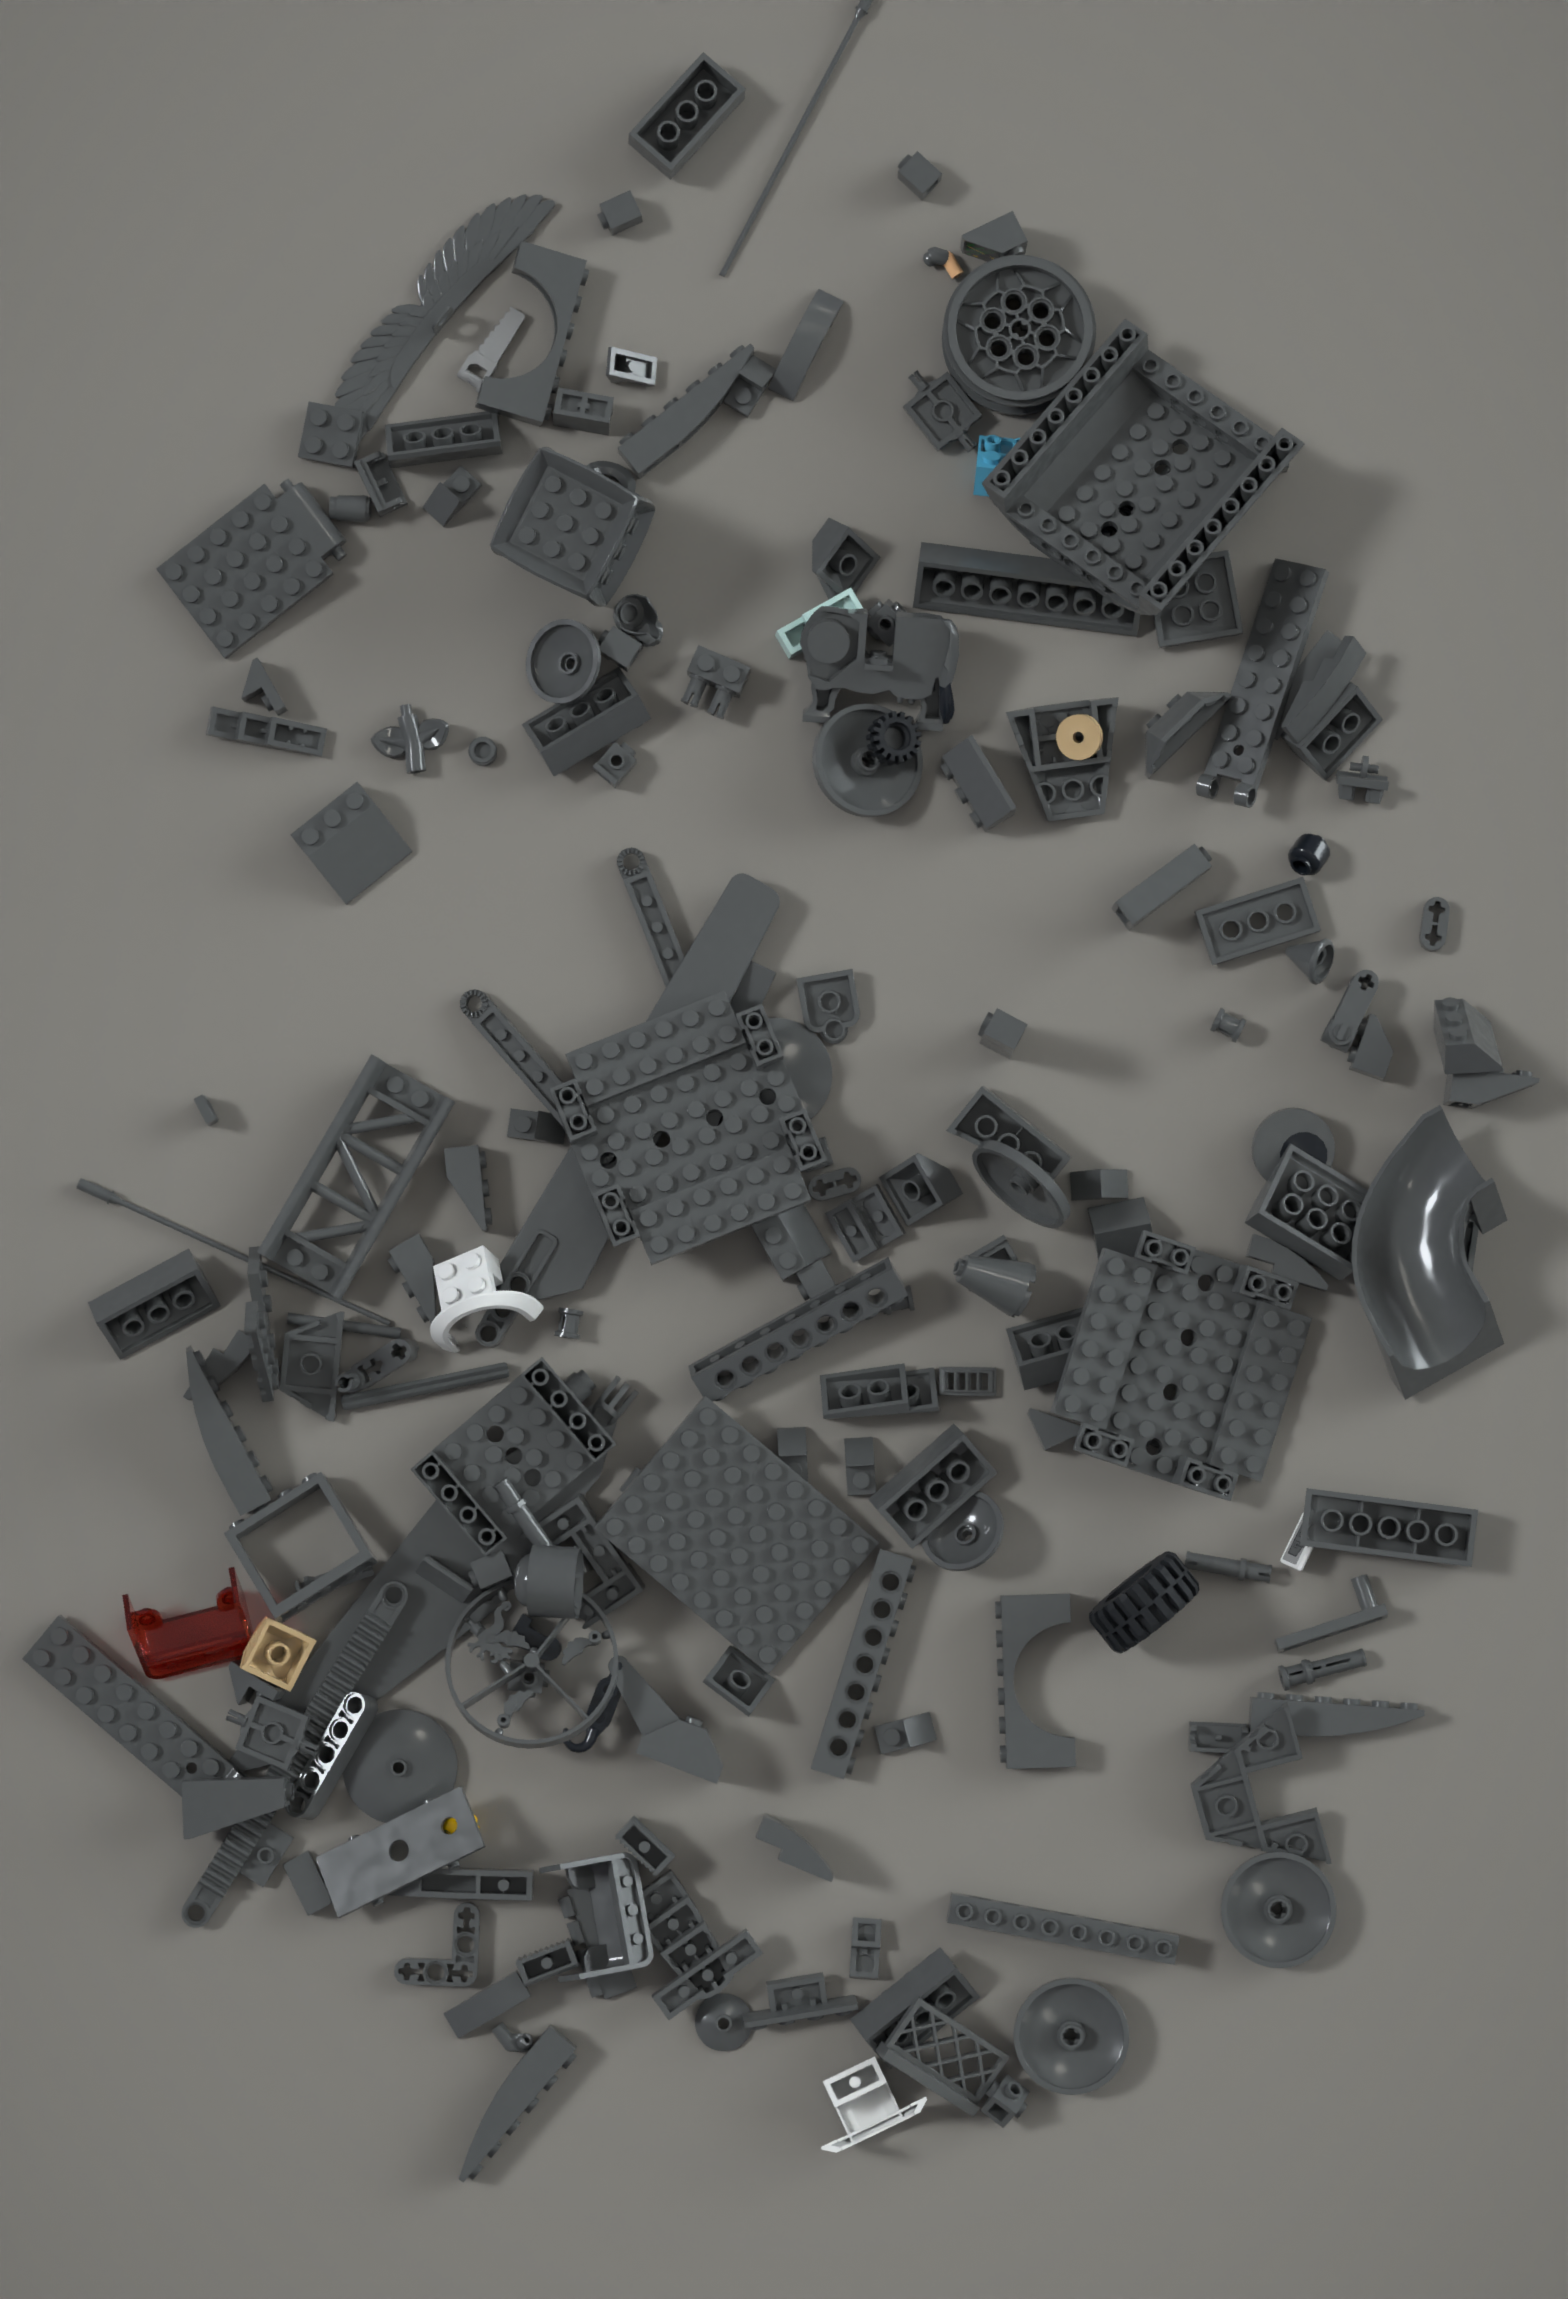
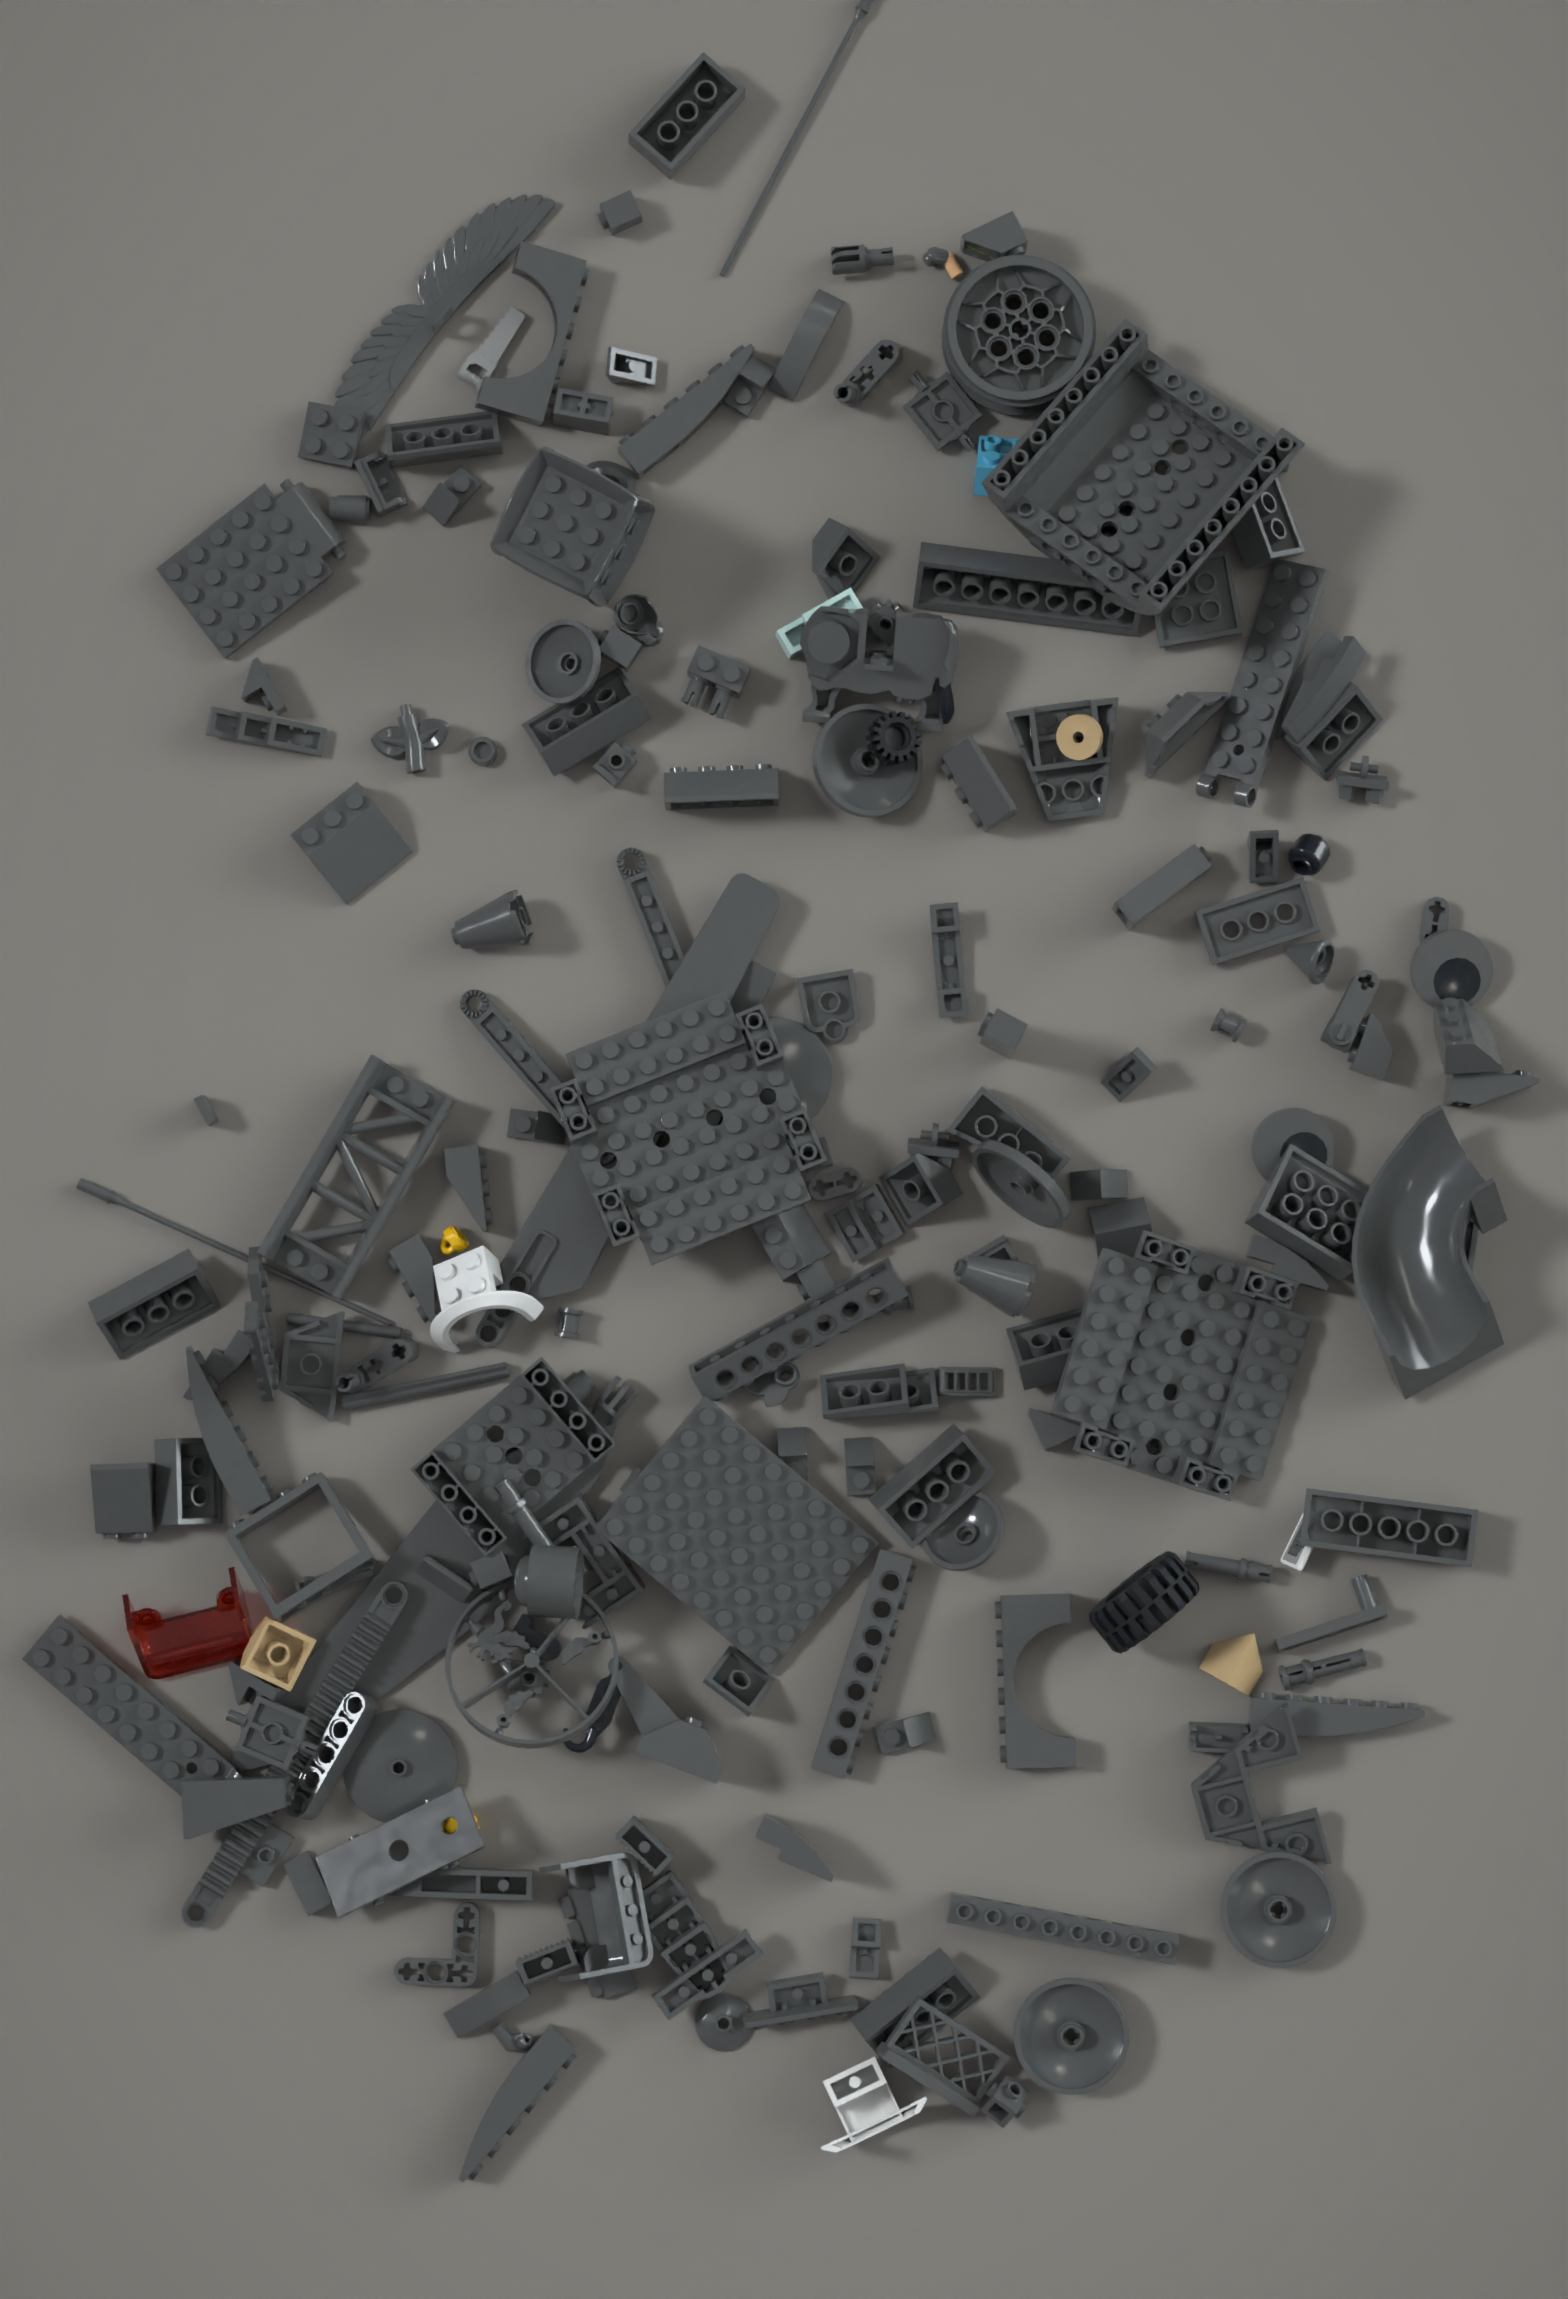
(124, 1499): none -> dark grey slope
(186, 1483): none -> dark grey slope
(455, 1238): none -> yellow tile
(495, 924): none -> dark grey cone
(721, 788): none -> dark grey slope
(772, 1386): none -> dark grey plate
(858, 259): none -> dark grey arm
(881, 366): none -> dark grey beam
(918, 174): dark grey brick -> none
(937, 1146): none -> dark grey hips
(948, 960): none -> dark grey slope
(1128, 1074): none -> dark grey slope
(1234, 1662): none -> tan slope
(1263, 856): none -> dark grey slope
(1267, 530): none -> dark grey slope
(1451, 966): none -> dark grey piece

